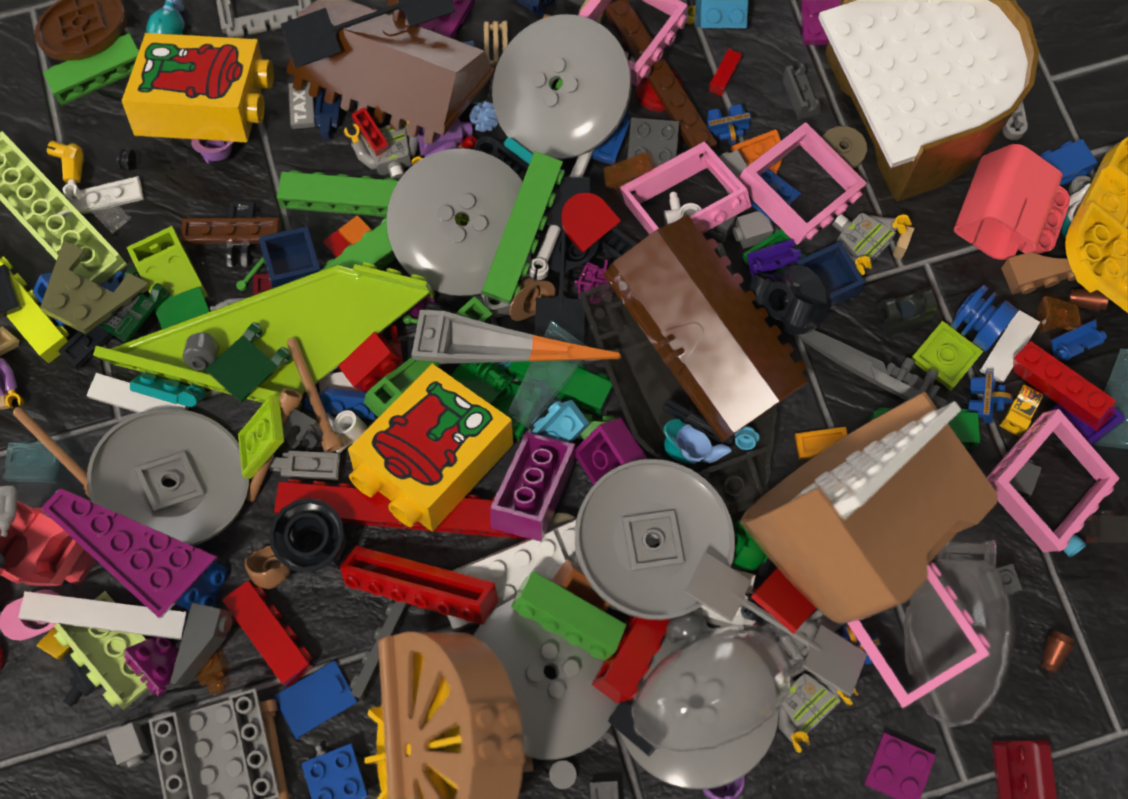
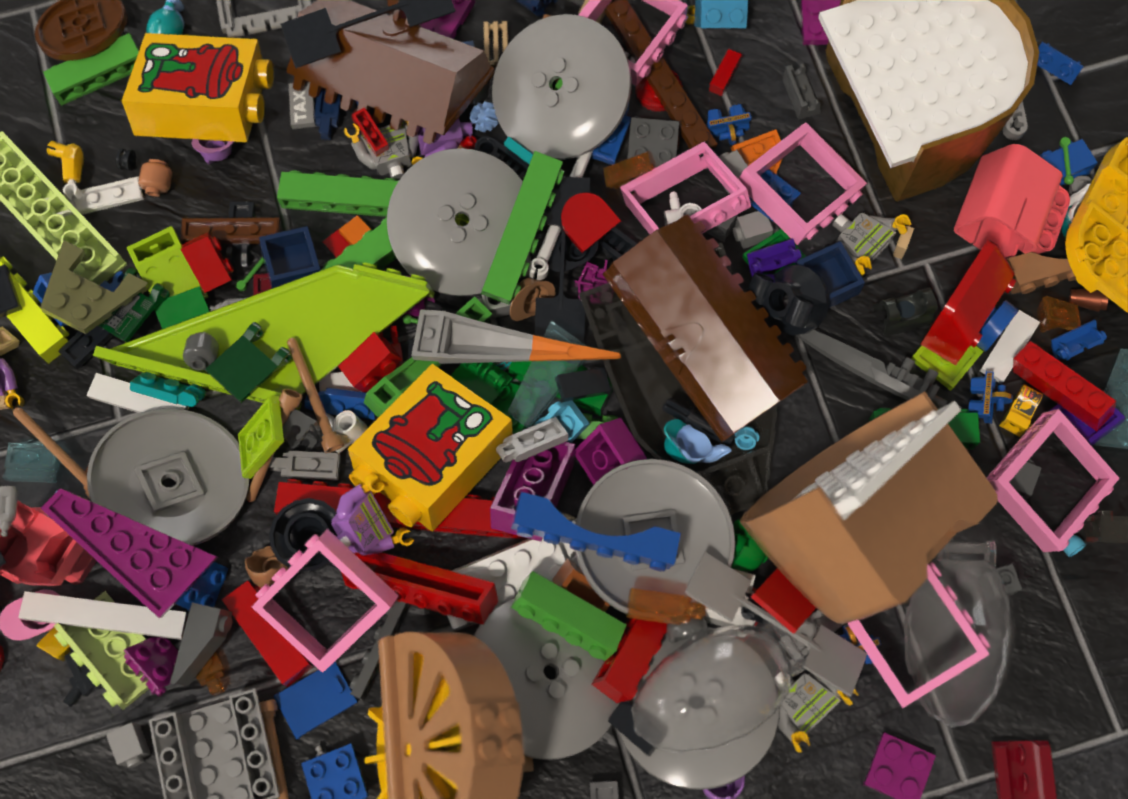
(110, 214): clear bracket -> none
(155, 177): none -> nougat head
(207, 262): none -> red brick
(355, 570): none -> bright pink window
(362, 522): none -> medium lavender torso
(532, 440): none -> light grey hinge
(540, 518): none -> blue arch
(562, 774): light grey tile -> none
(582, 384): none -> black tile
(663, 607): none -> clear orange hinge
(814, 442): light orange tile -> none
(852, 139): dark tan plate -> none
(970, 305): none -> red windscreen
(1056, 651): copper cone -> none
(1058, 63): none -> blue hinge
(1064, 143): none -> bright green hinge

